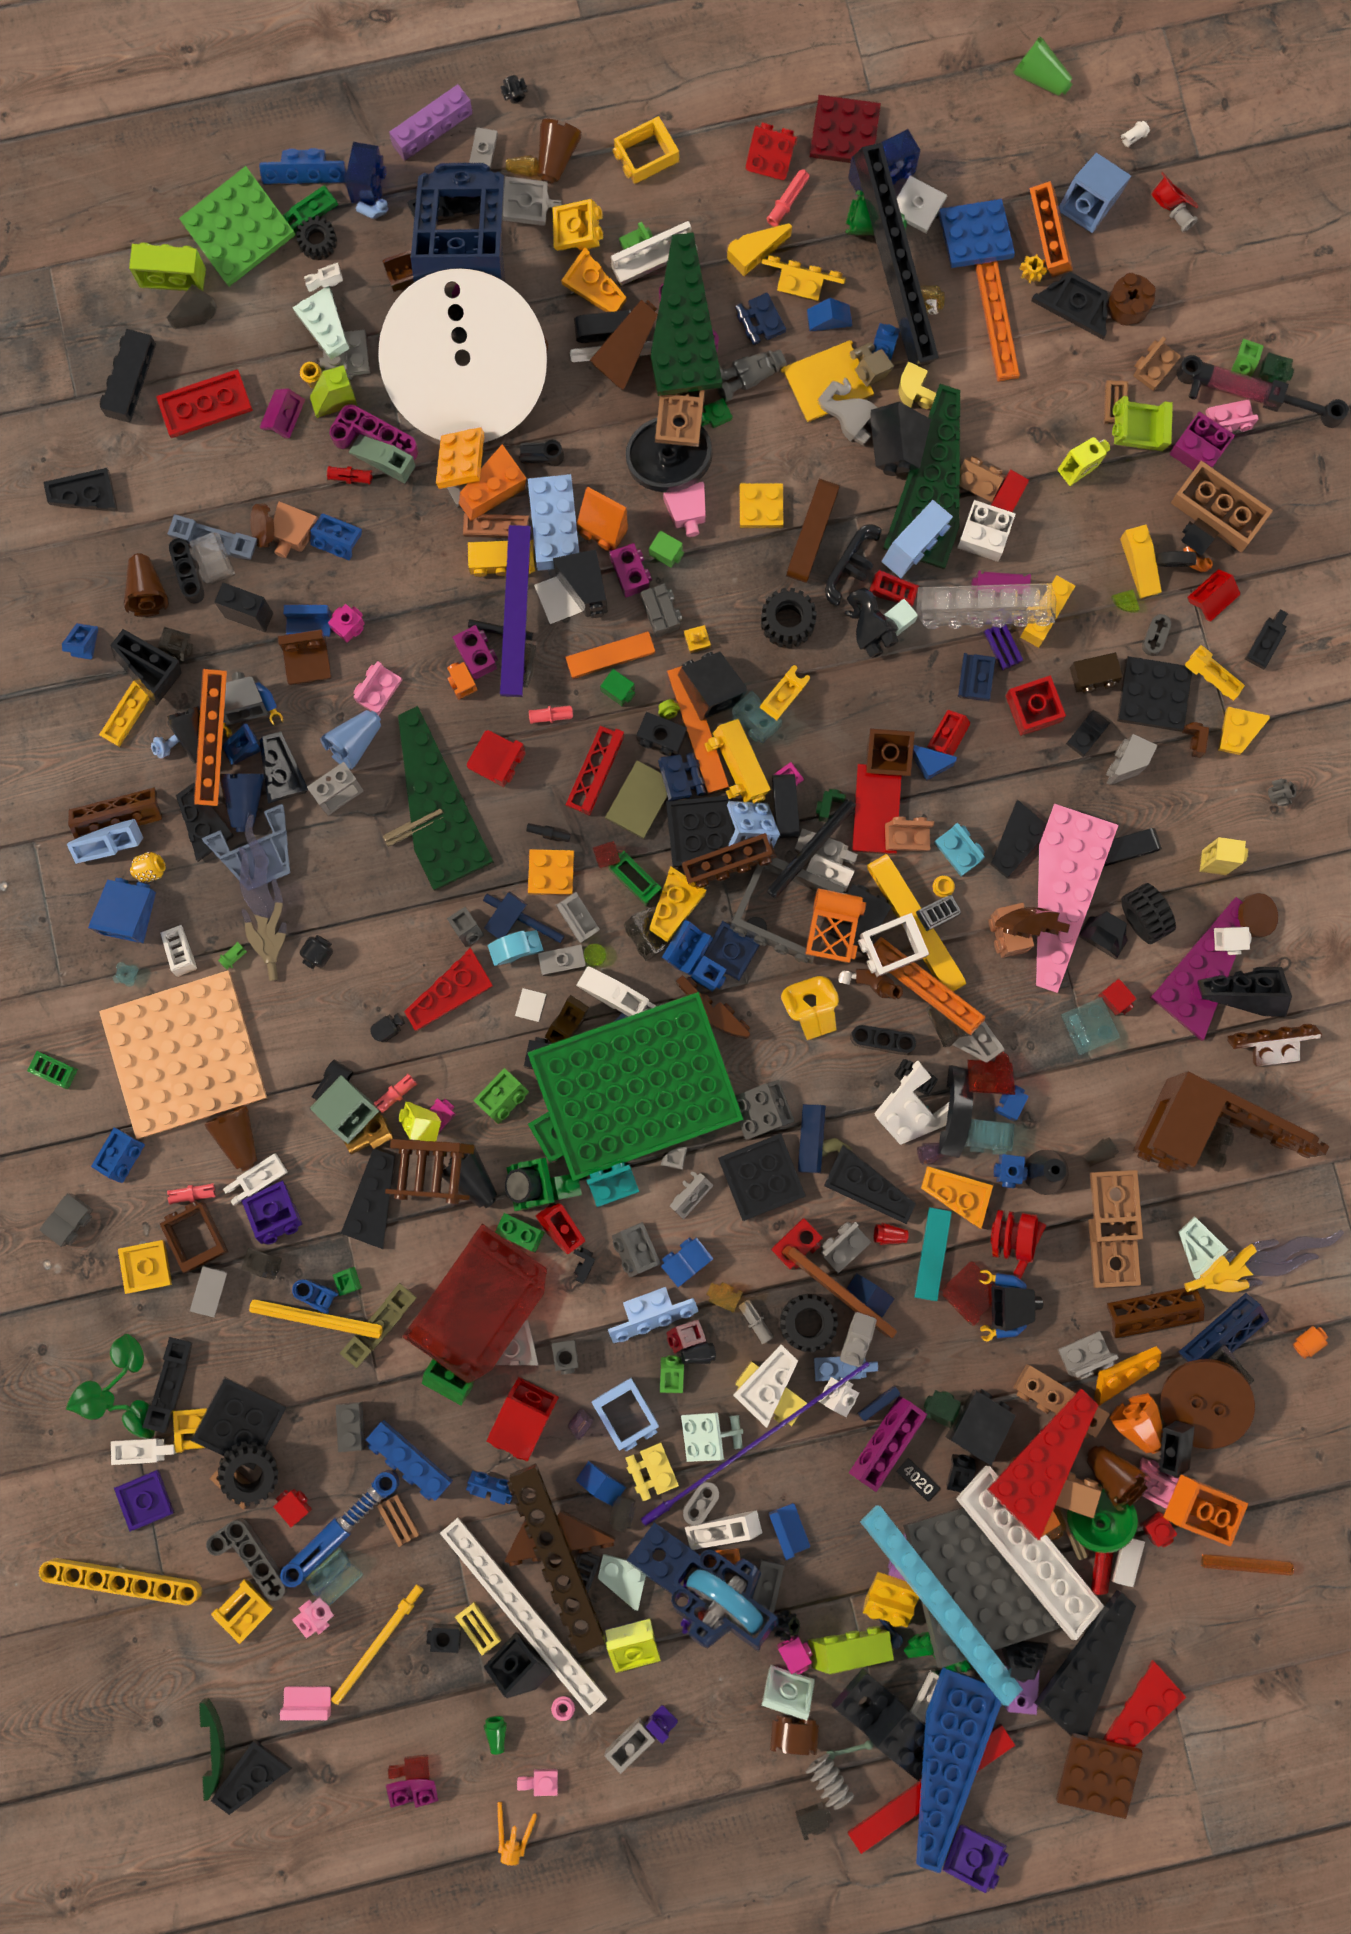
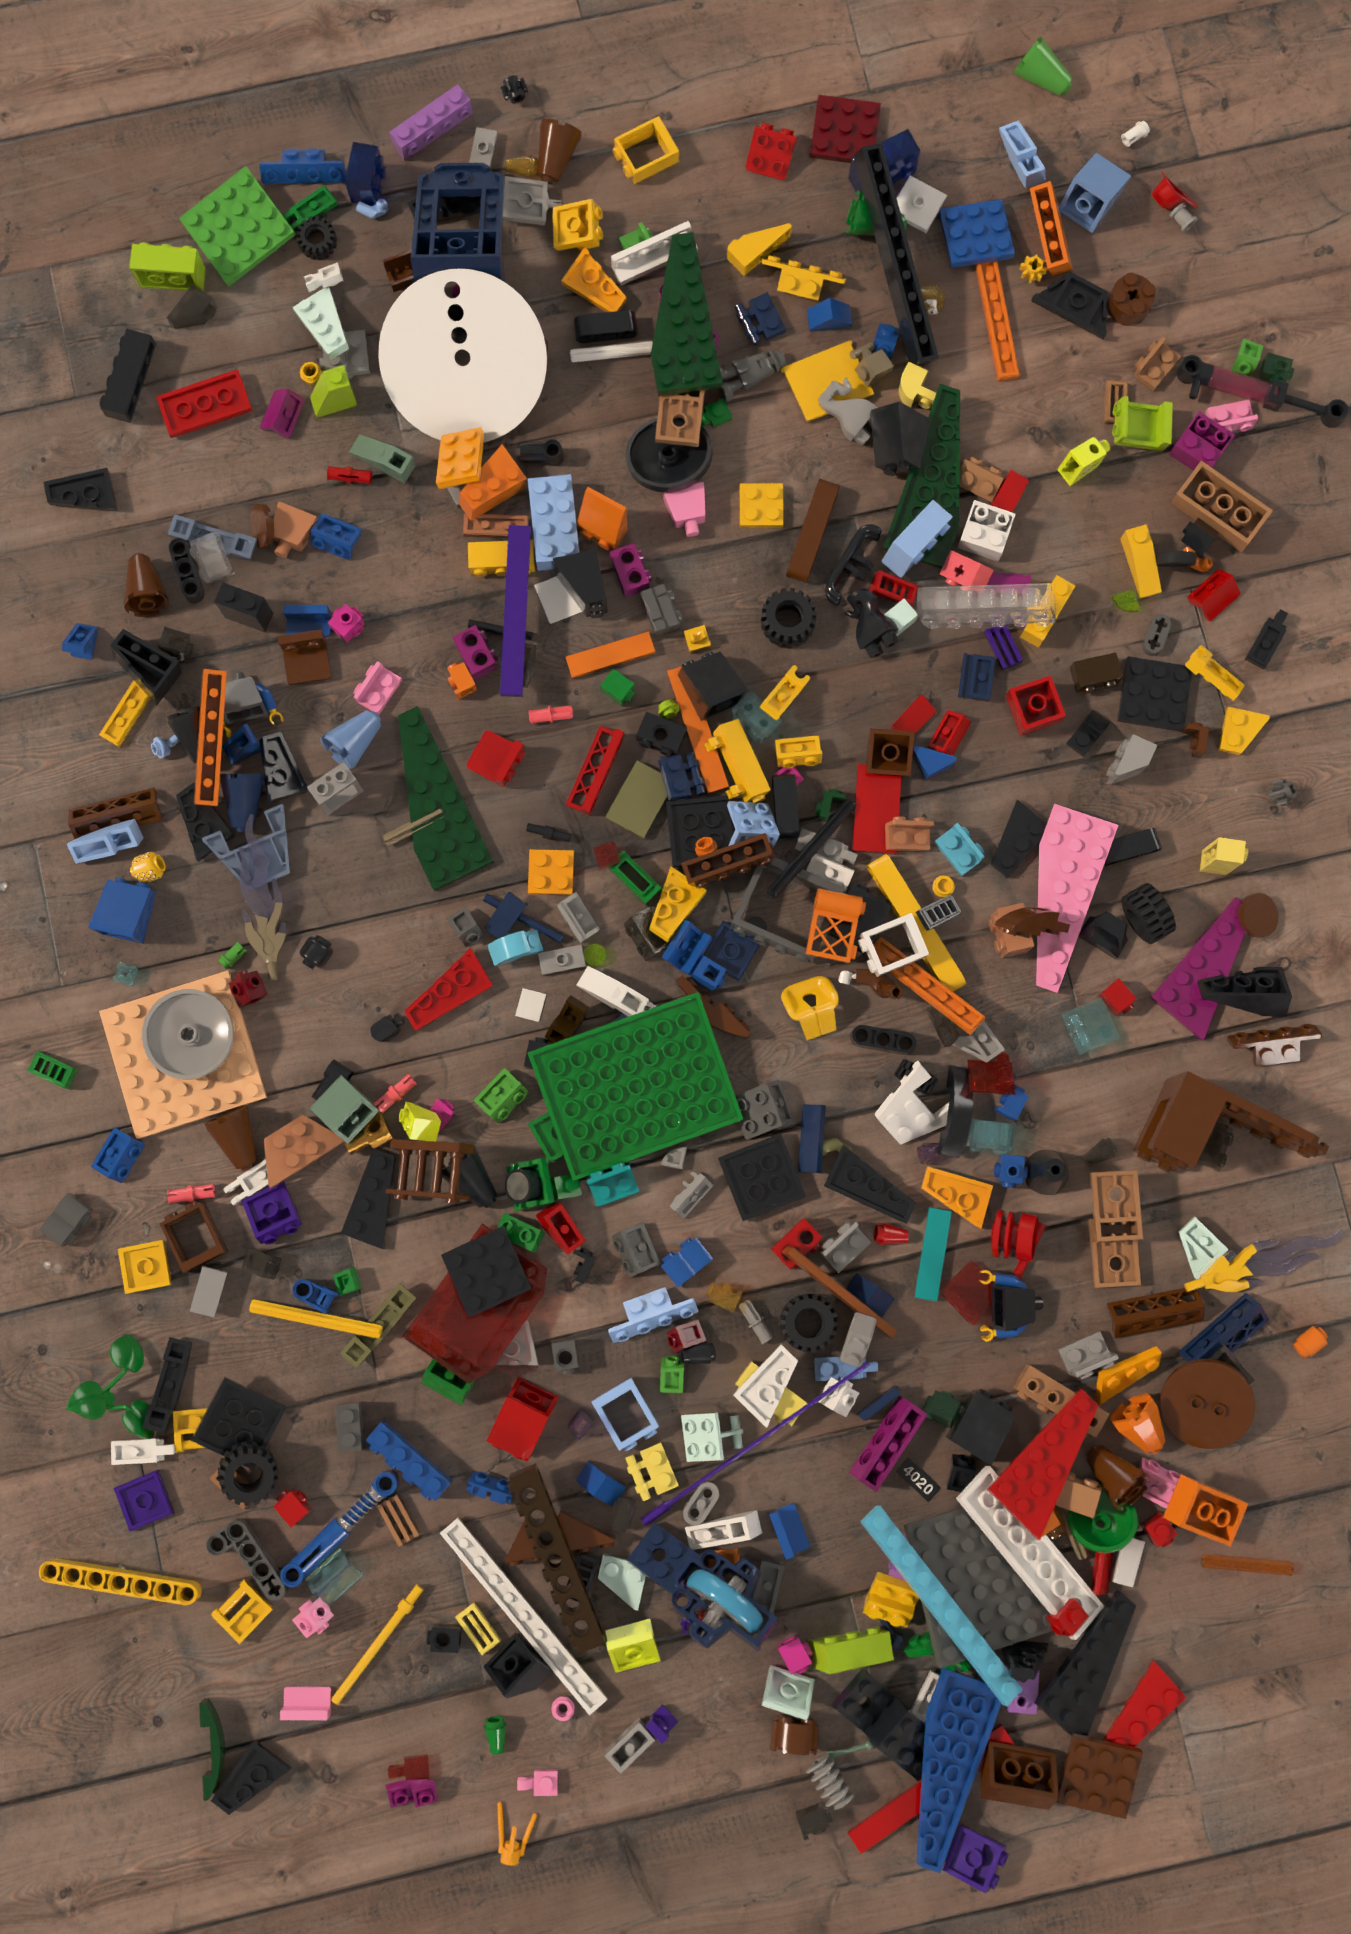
(182, 964): white slope -> none
(188, 1034): none -> light grey dish
(247, 988): none -> dark red brick
(296, 1147): none -> nougat wing
(359, 426): magenta beam -> none
(486, 1271): none -> black plate
(623, 347): reddish brown slope -> none
(666, 549): bright green brick -> none
(705, 845): none -> orange plate
(783, 205): coral axle -> none
(787, 1625): black gear -> none
(798, 751): none -> yellow bracket
(915, 716): none -> red slope
(965, 571): none -> coral brick
(1019, 1776): none -> reddish brown slope
(1022, 154): none -> light blue slope
(1068, 1618): none -> red bracket
(1176, 1448): black brick -> none
(1232, 939): white brick -> none

